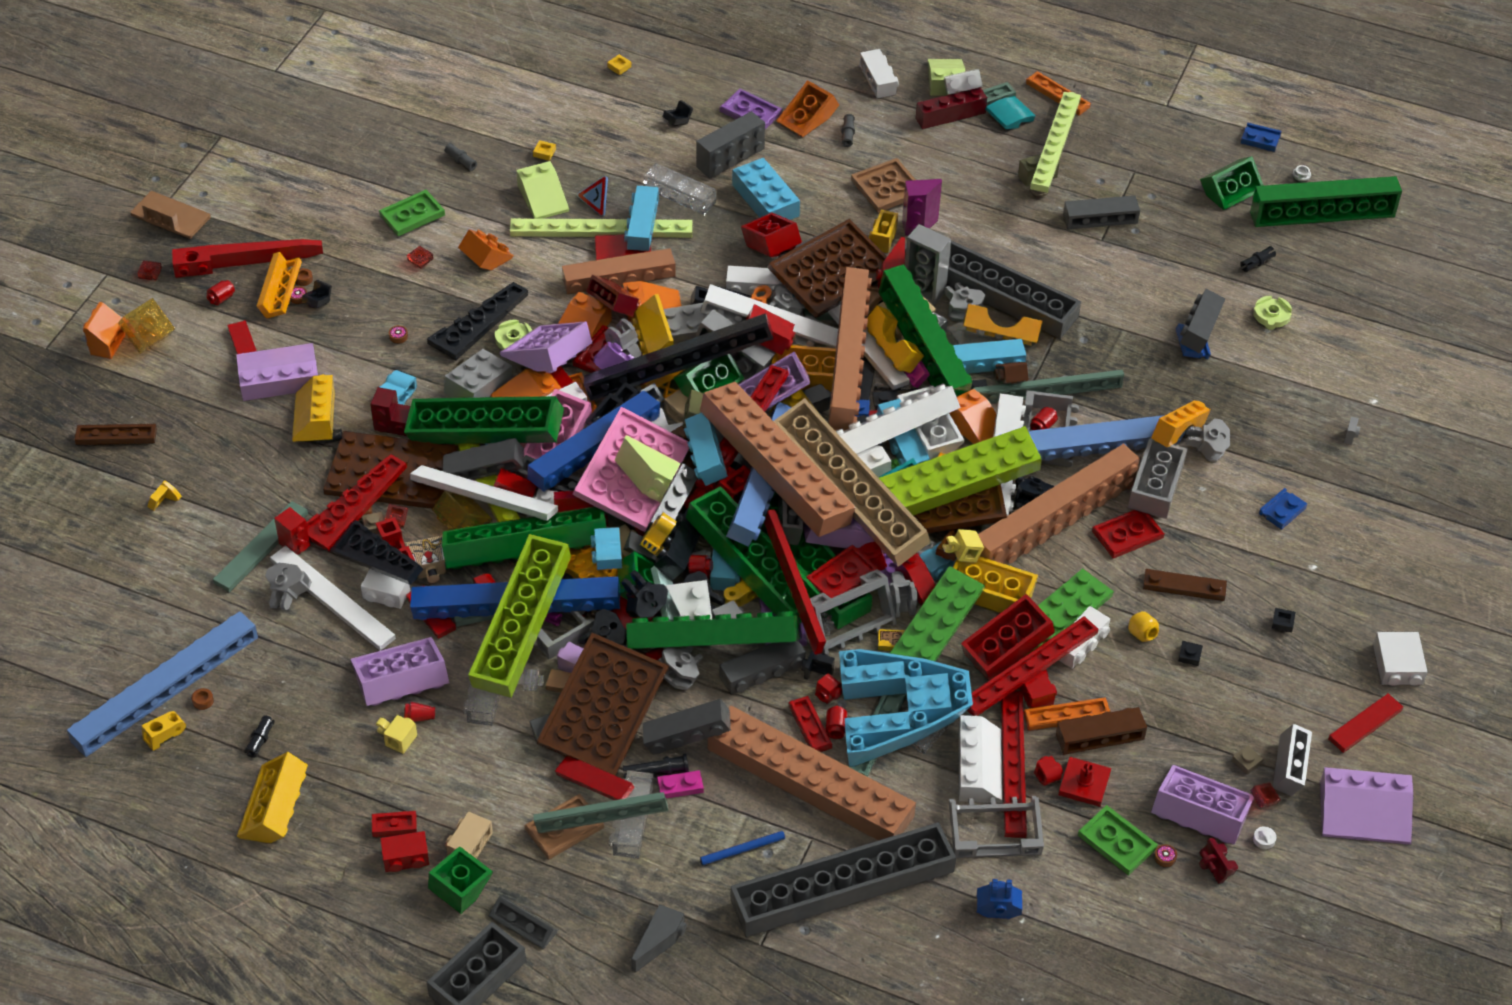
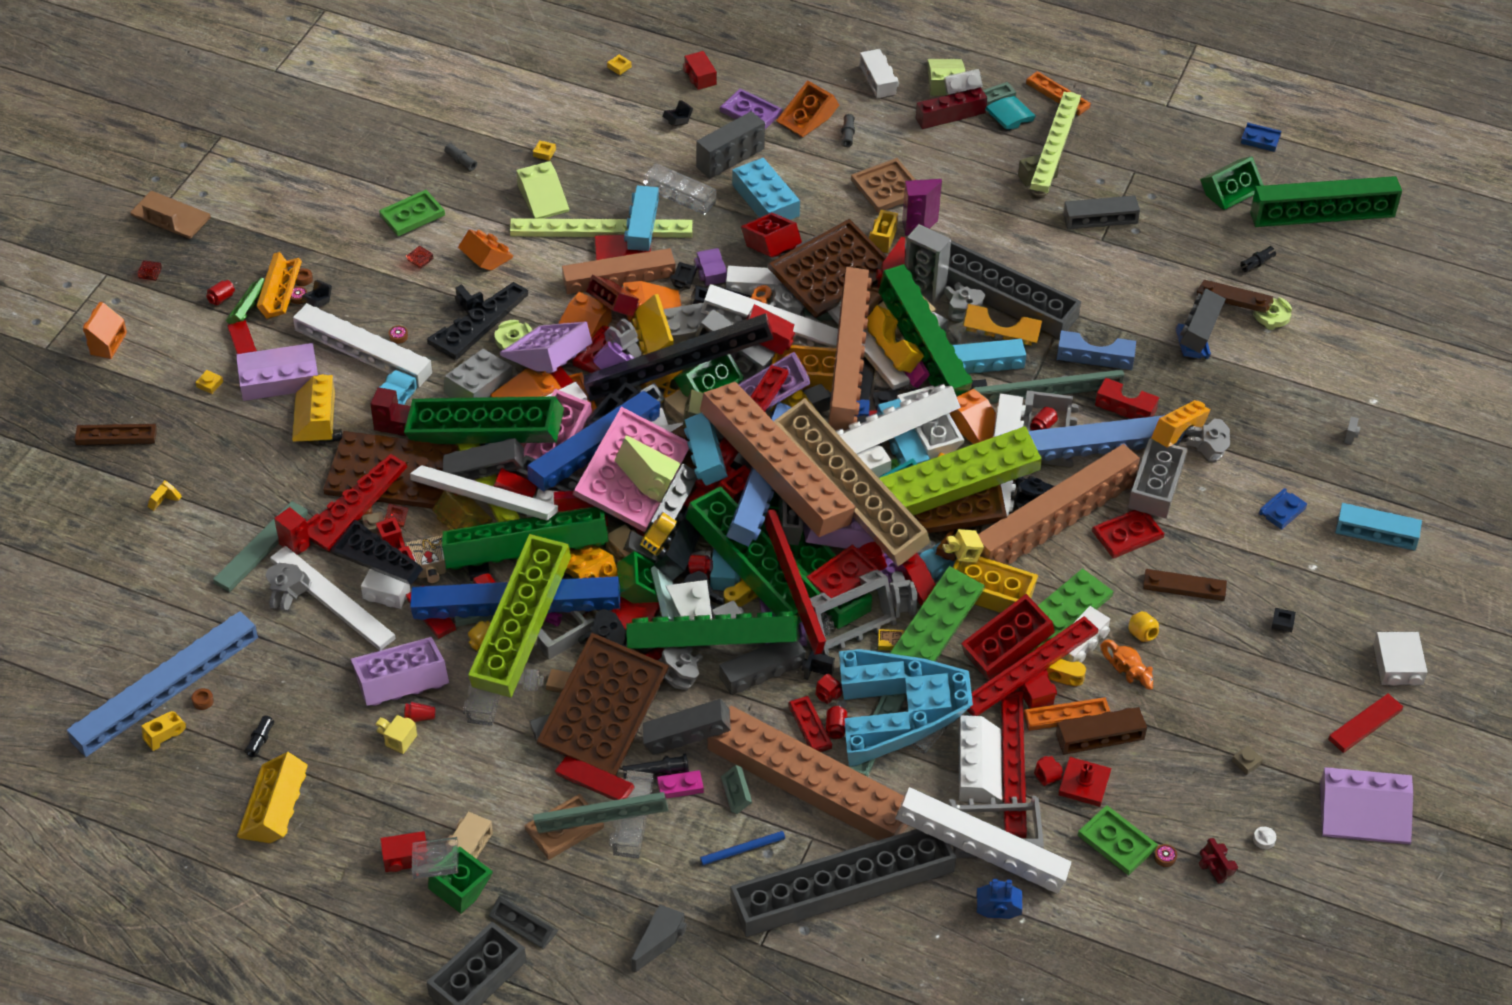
(146, 325): clear yellow brick -> none
(202, 259): red piece -> none
(209, 382): none -> yellow plate
(246, 302): none -> bright green plate
(361, 344): none -> white brick
(394, 823): red plate -> none
(435, 858): none -> clear tile
(466, 300): none -> black bracket
(475, 571): none -> black tile
(477, 634): none -> yellow head
(568, 657): lavender brick -> none
(596, 195): piece -> none
(607, 548): medium azure brick -> none
(644, 596): black hinge -> none
(683, 276): none -> black bracket
(700, 70): none -> red brick
(710, 266): none -> medium lavender brick
(736, 789): none -> sand green plate
(983, 840): none -> white brick
(1011, 372): reddish brown brick -> none
(1067, 672): none -> yellow leg
(1111, 399): none -> red arch
(1116, 355): none -> medium blue arch
(1128, 660): none -> orange animal
(1190, 653): black plate -> none
(1202, 804): lavender slope -> none
(1238, 296): none -> reddish brown plate
(1265, 795): clear red plate -> none
(1292, 760): light grey brick -> none
(1302, 173): white plate -> none
(1378, 526): none -> medium azure brick

